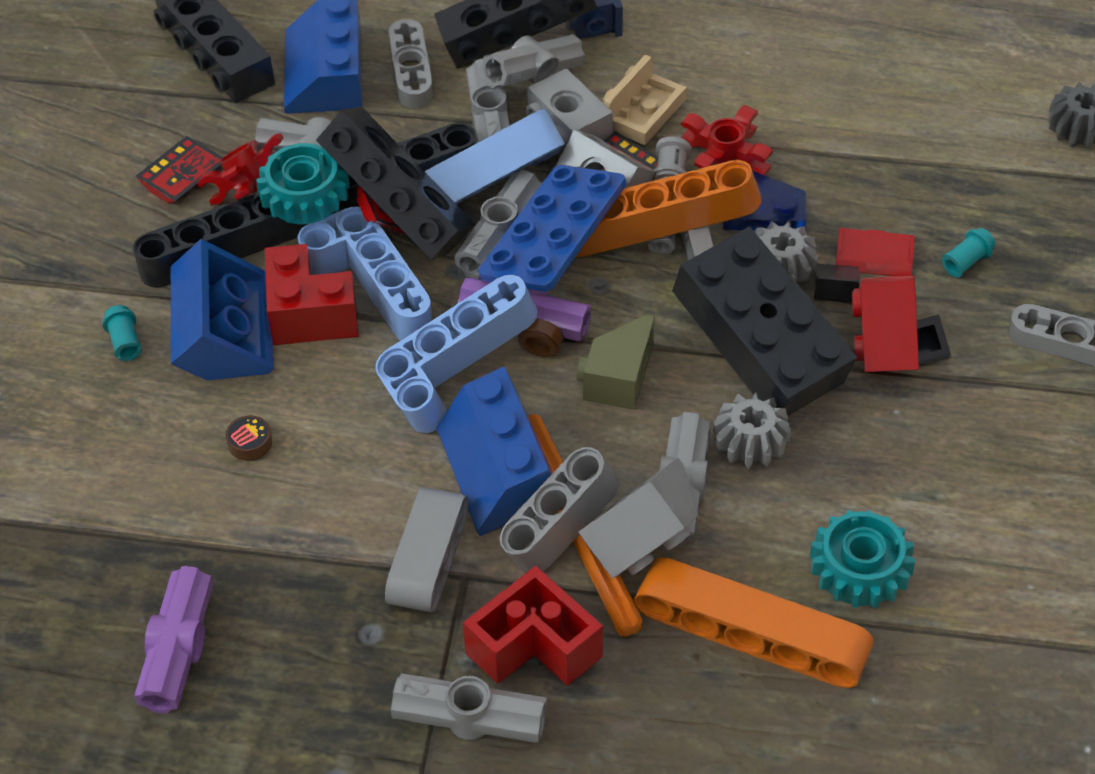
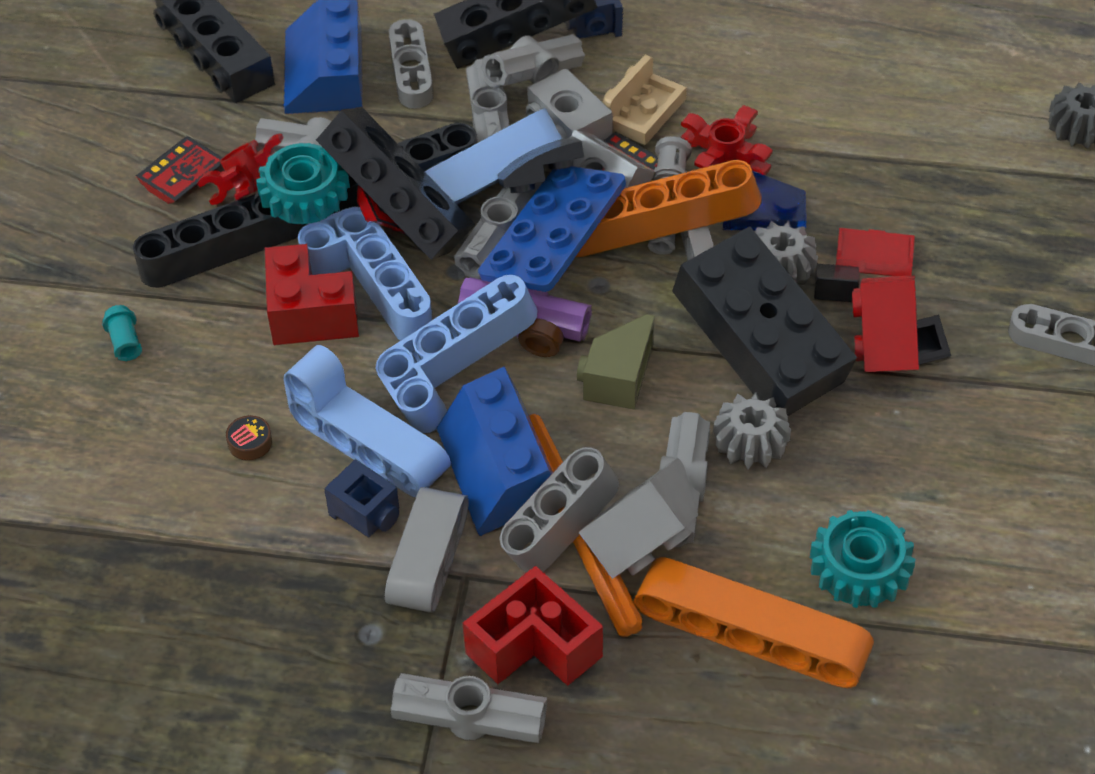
(174, 640): medium lavender piece -> none
(219, 315): blue slope -> none
(358, 426): none -> light blue beam
(363, 499): none -> dark blue brick
(528, 169): none -> black slope
(976, 246): teal pin -> none

